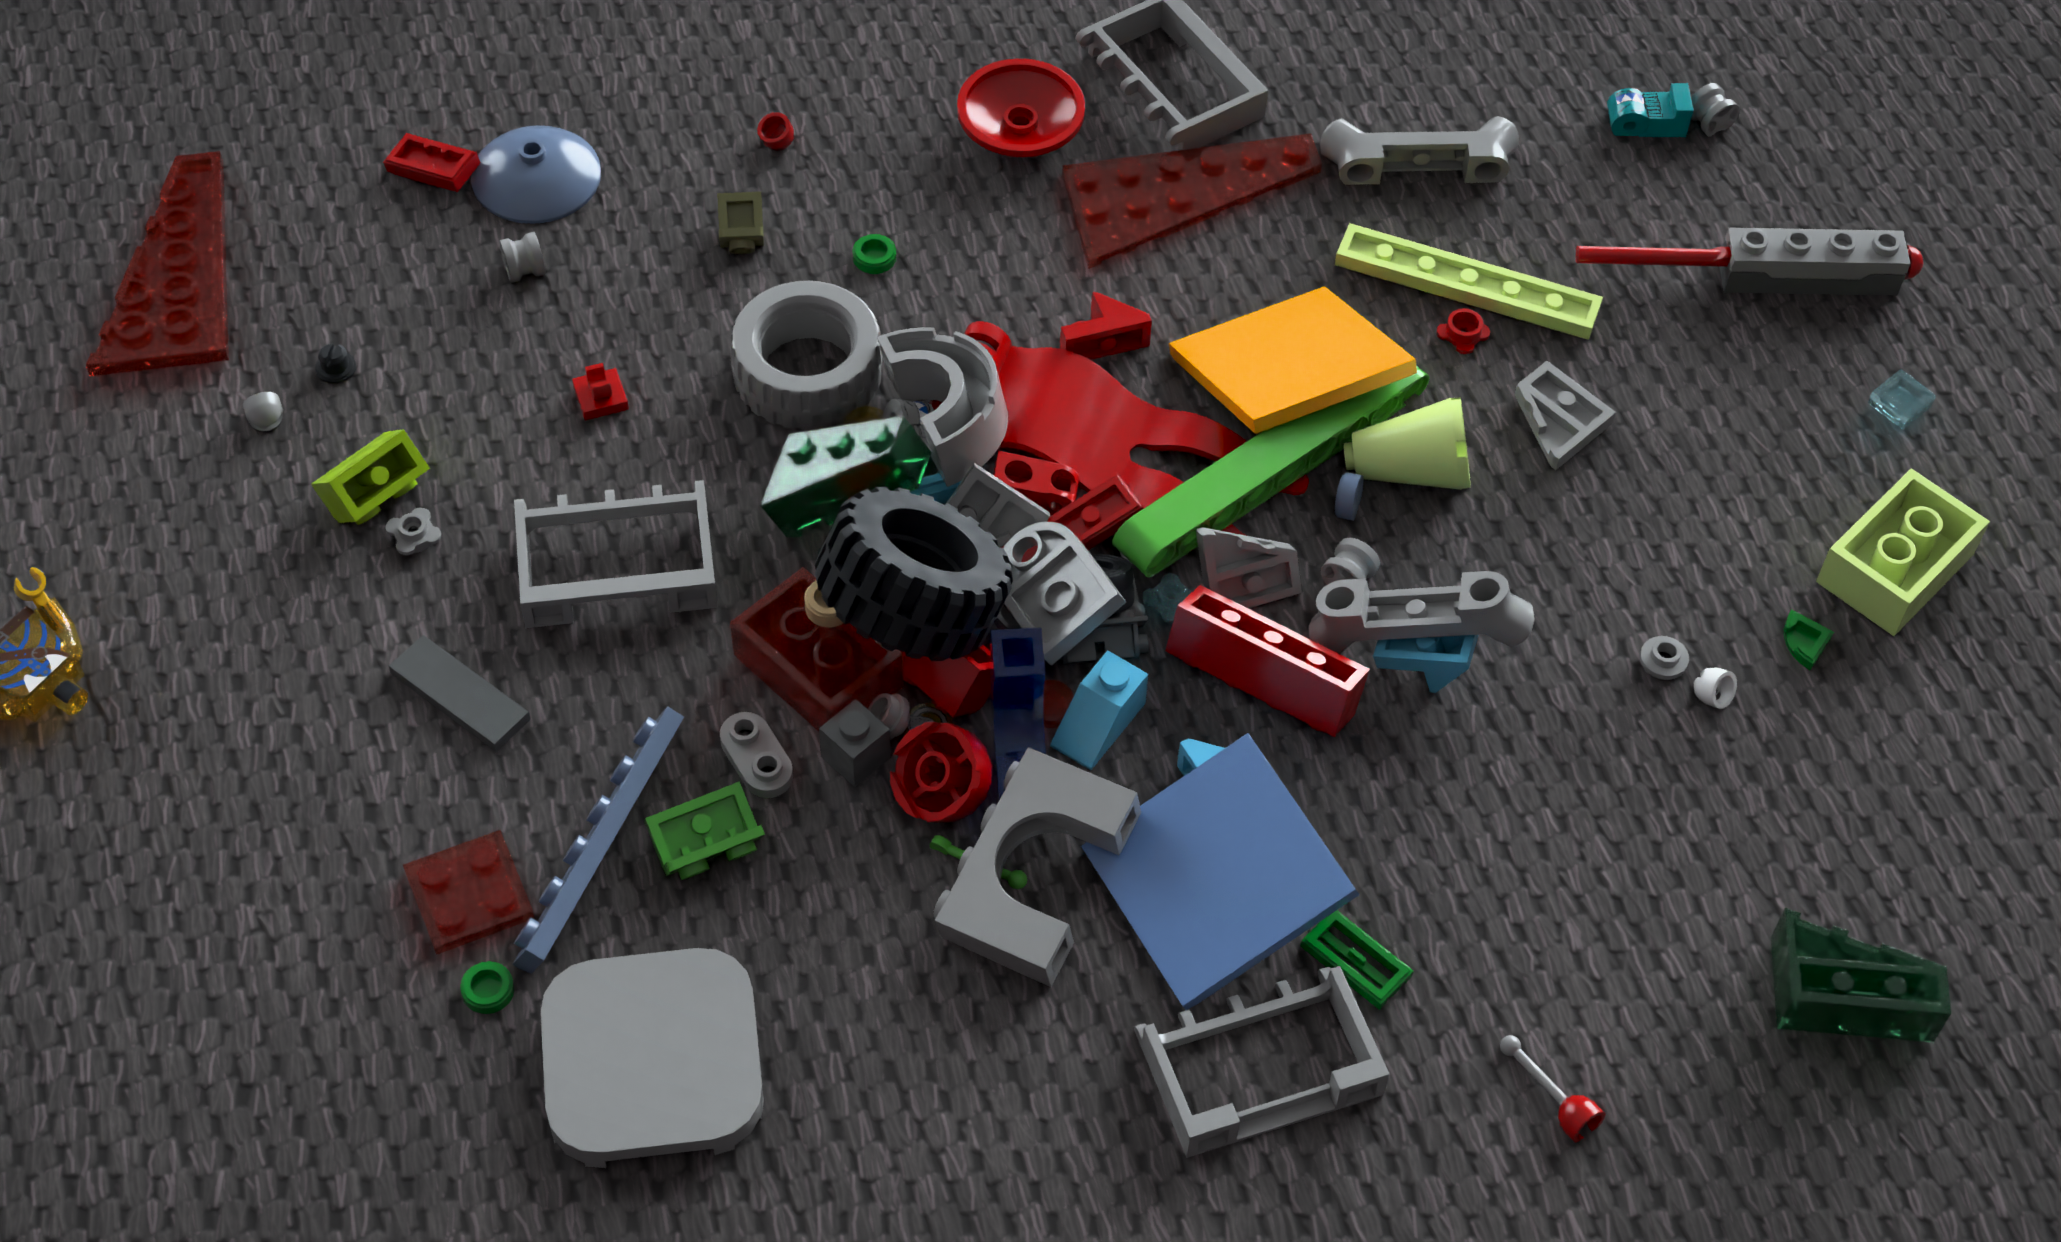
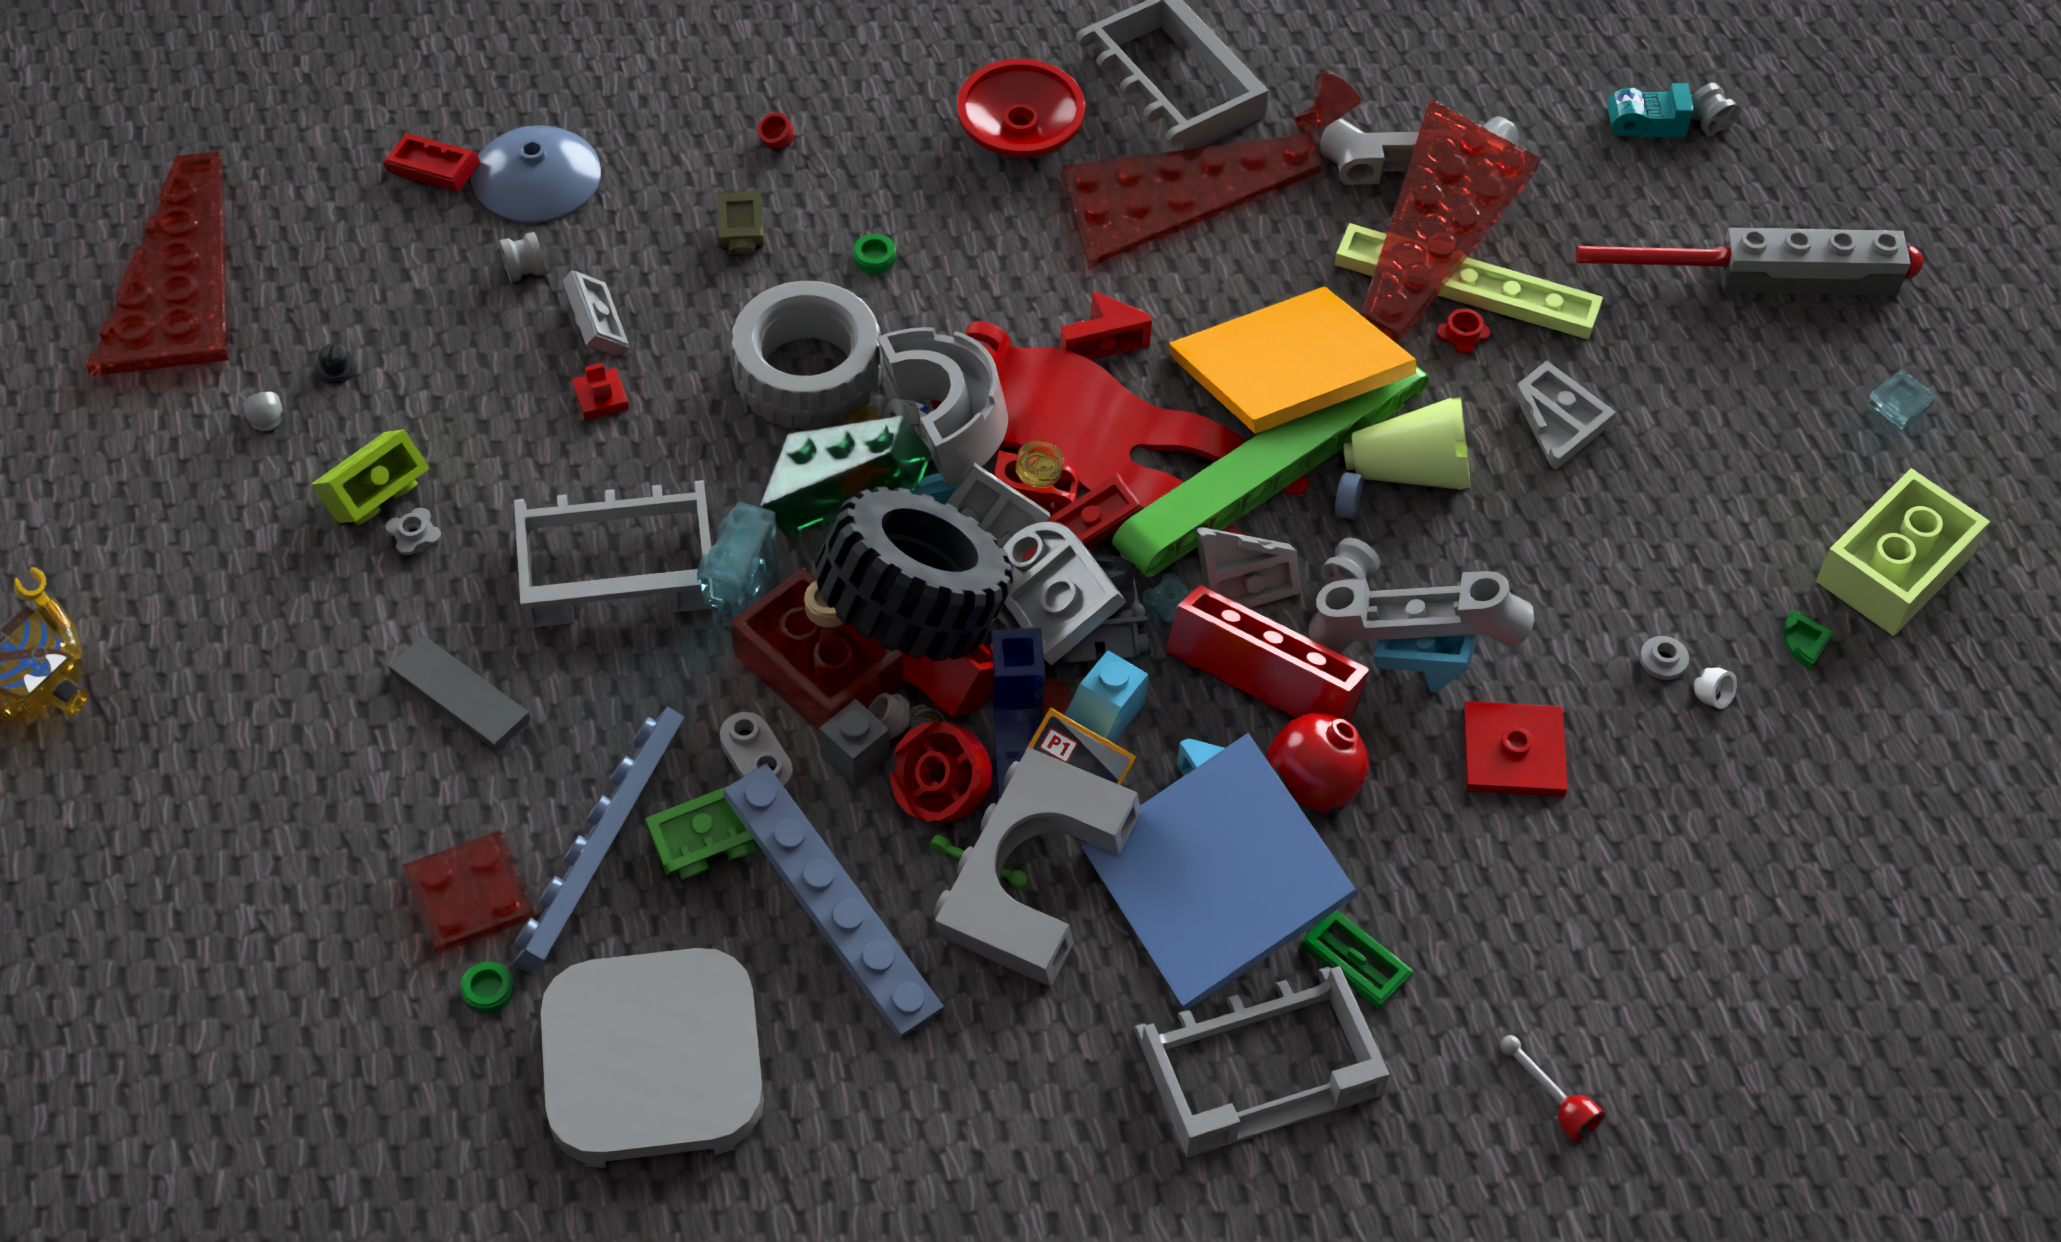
(595, 313): none -> light grey plate
(740, 562): none -> clear light blue plate
(833, 901): none -> sand blue plate
(1039, 464): none -> clear yellow tile
(1081, 747): none -> slope
(1320, 761): none -> red cylinder
(1331, 100): none -> clear red tile
(1448, 202): none -> clear red wing
(1514, 749): none -> red plate
(1853, 987): clear green wedge -> none

